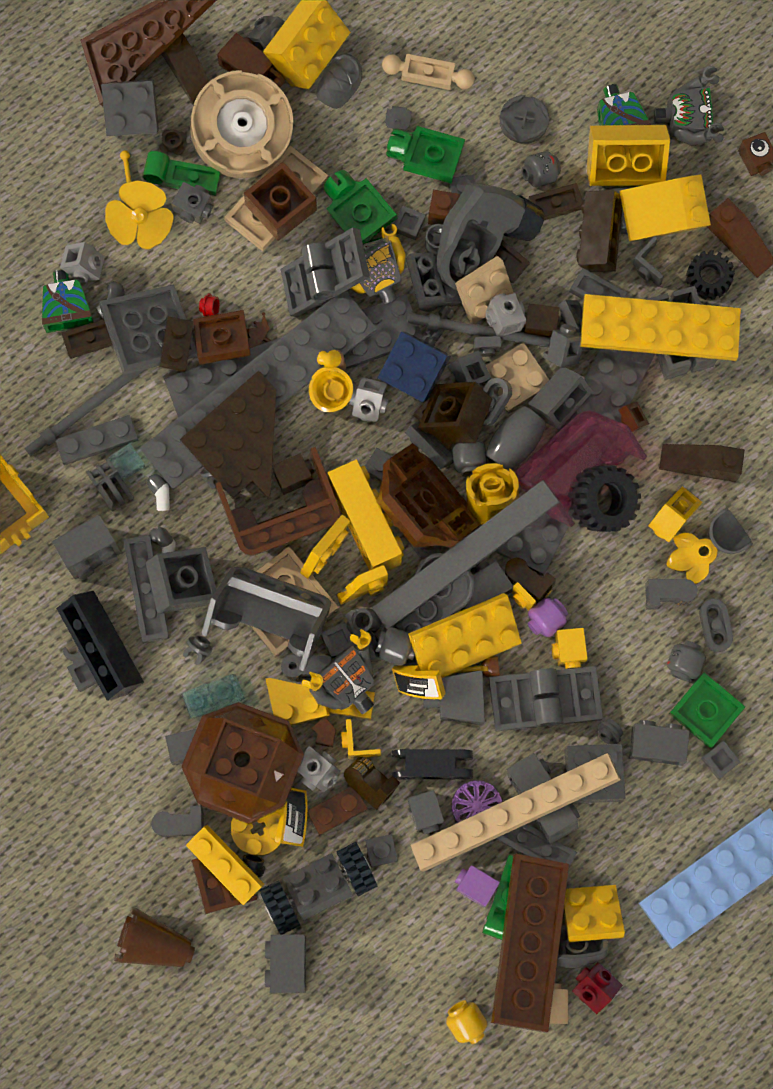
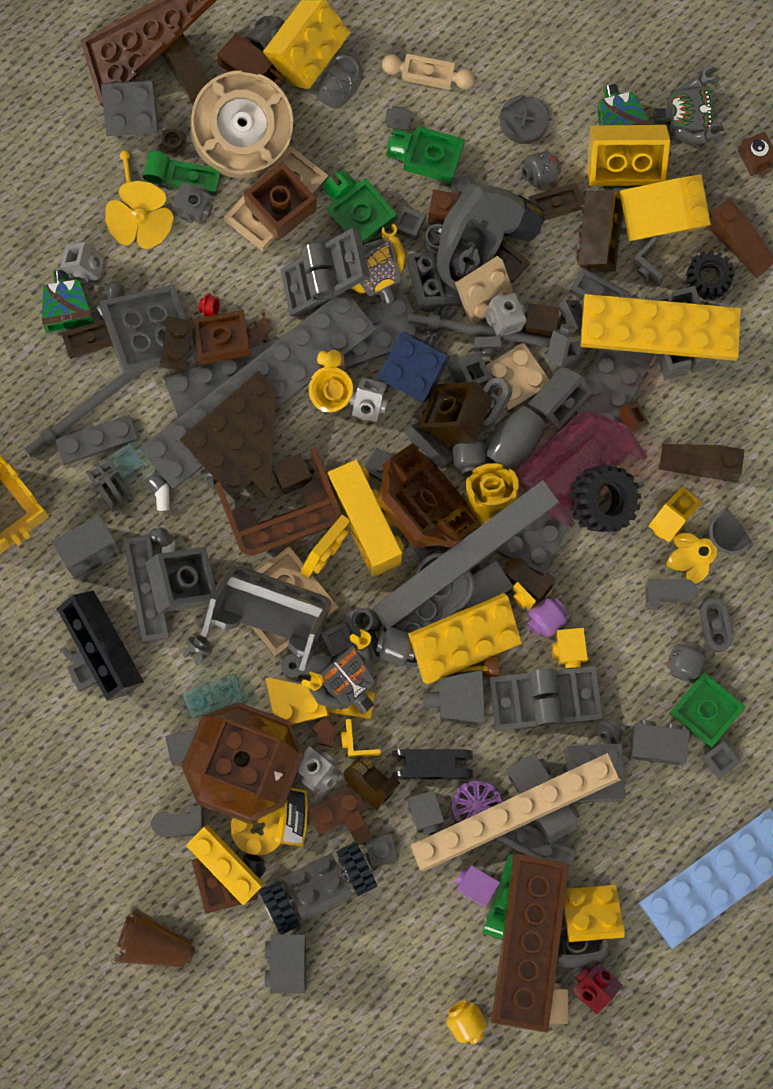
(357, 828): none -> reddish brown piece
(368, 582): yellow wing -> none
(418, 683): slope -> none

